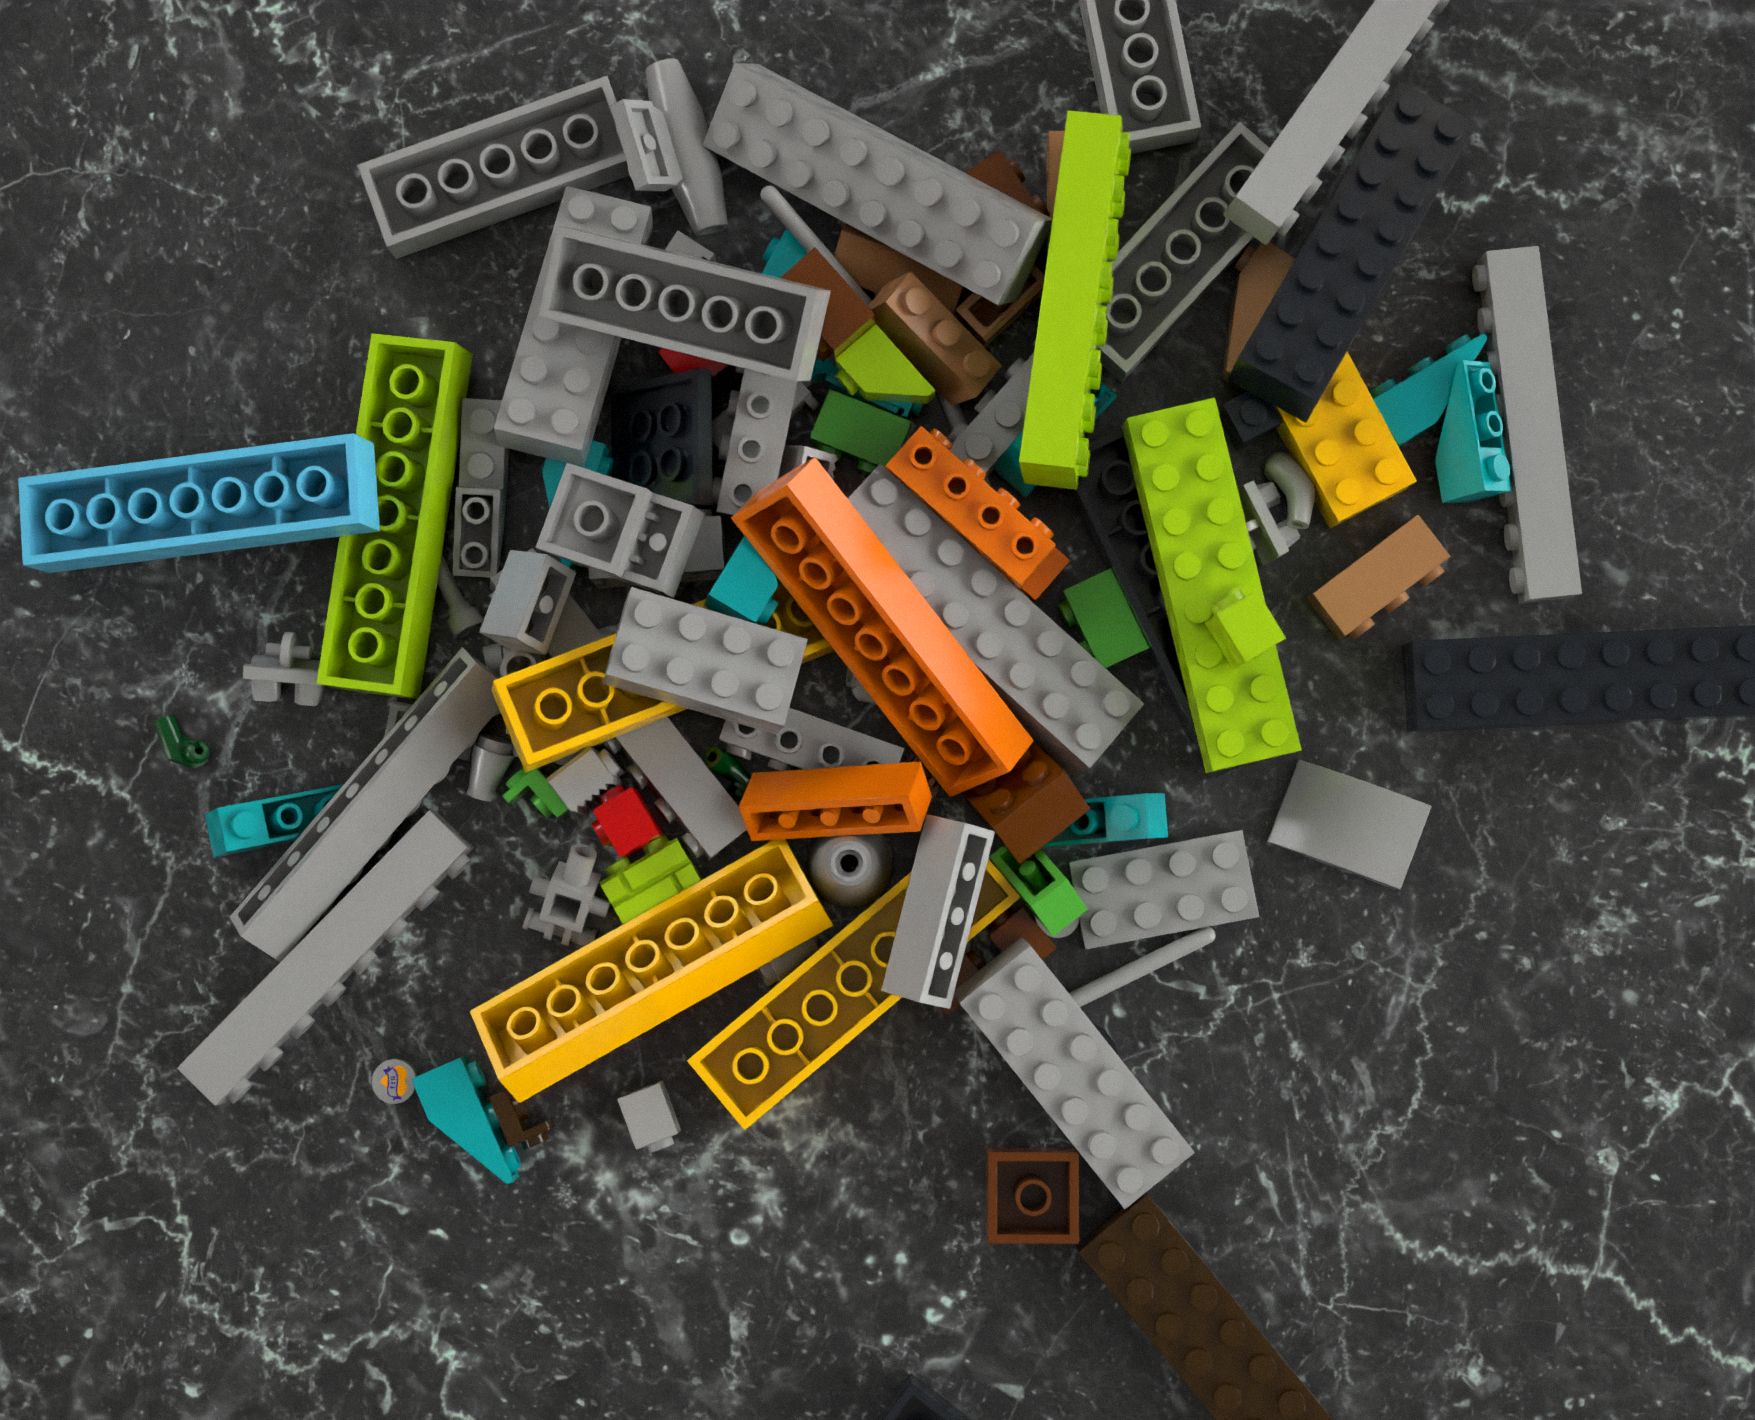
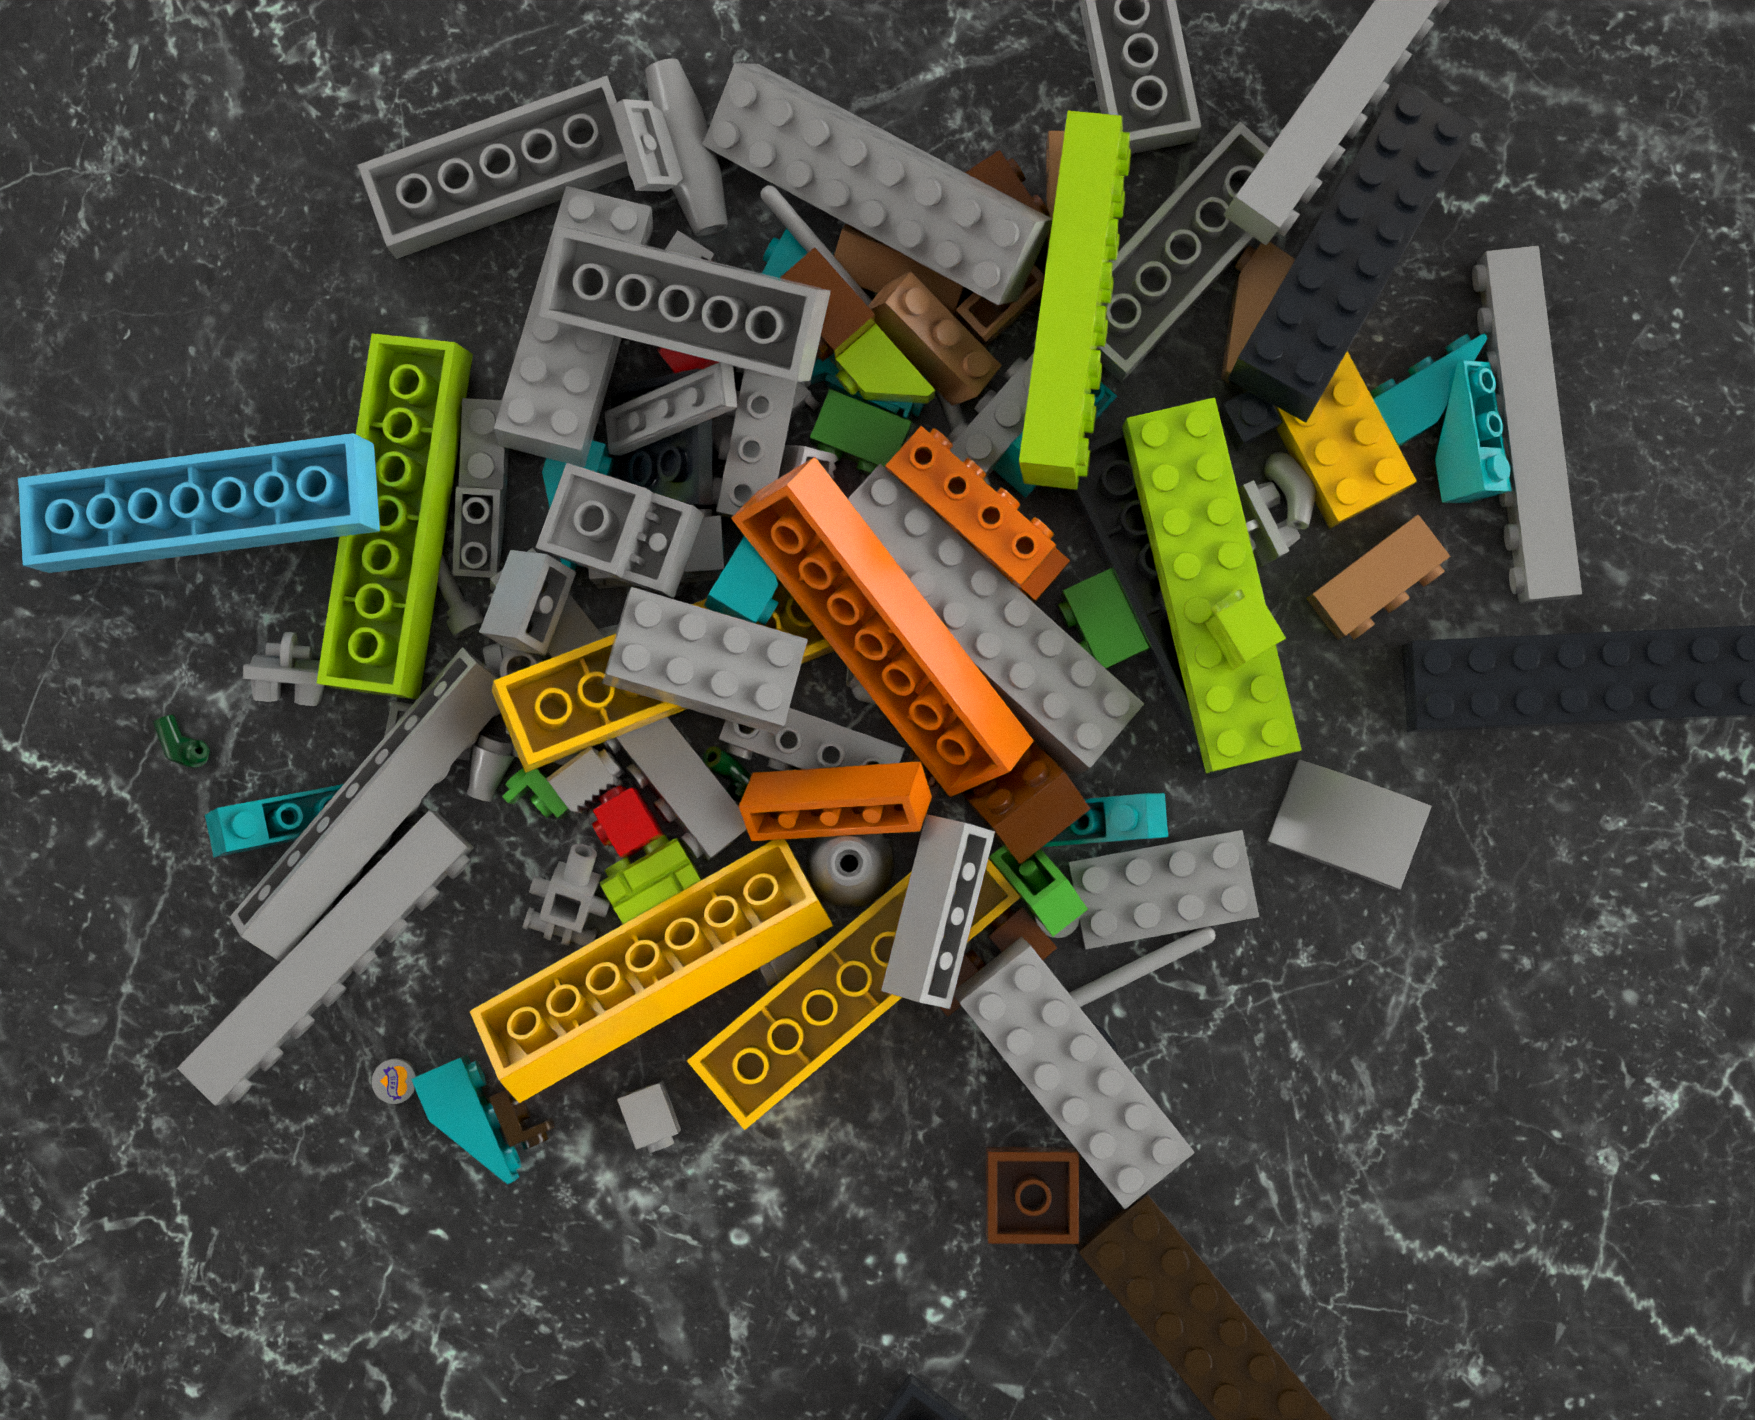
(671, 409): none -> light grey tile

